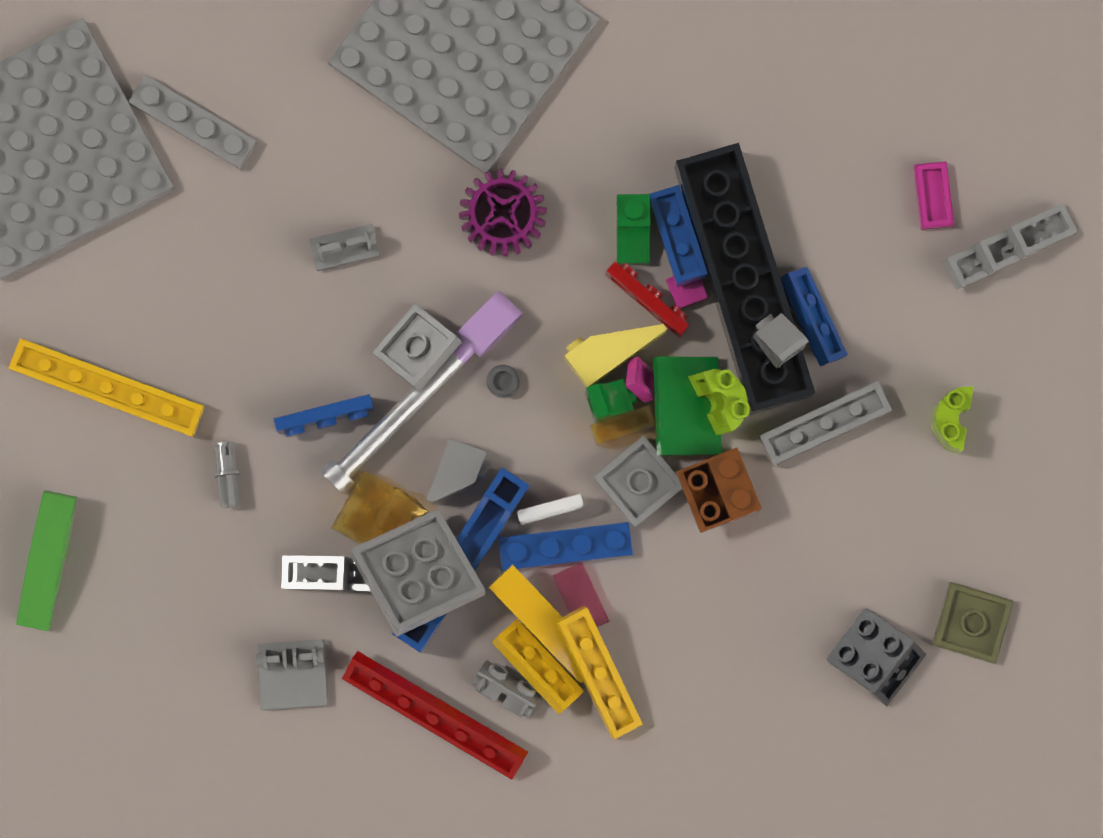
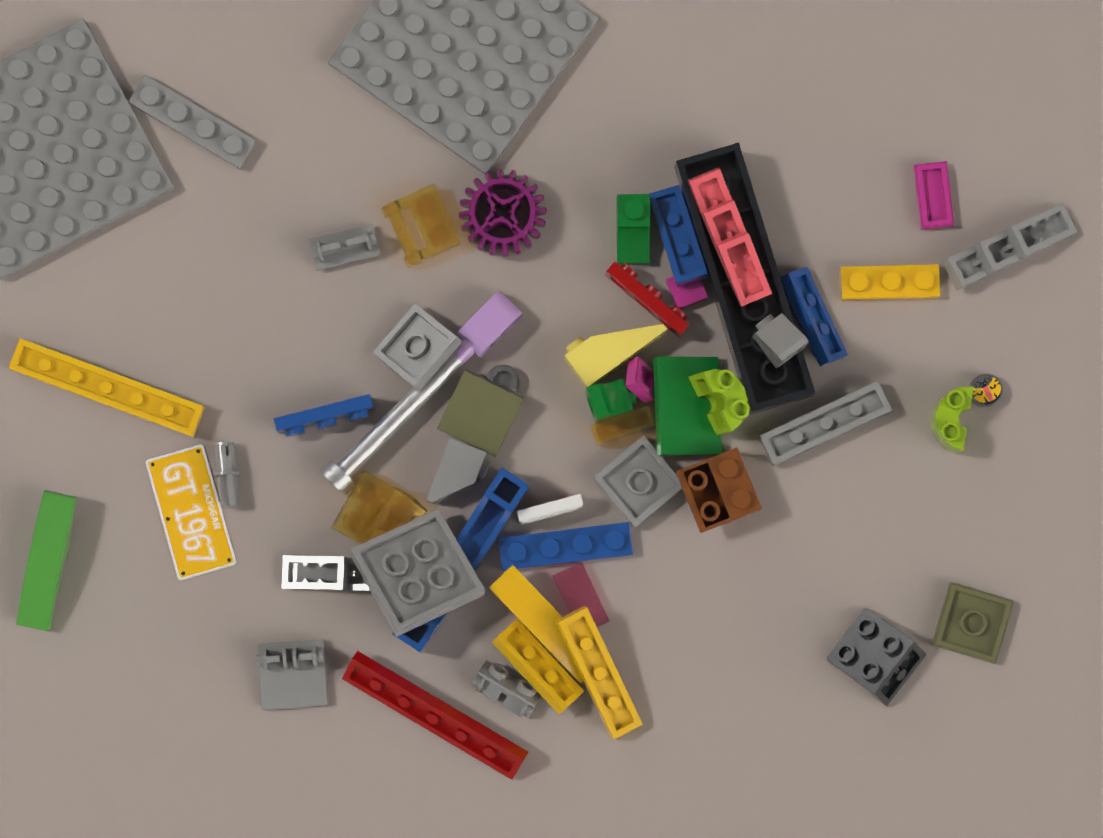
(190, 512): none -> yellow sticker
(431, 221): none -> clear yellow plate
(480, 413): none -> olive tile
(729, 237): none -> coral slope
(889, 282): none -> yellow plate
(986, 390): none -> tile

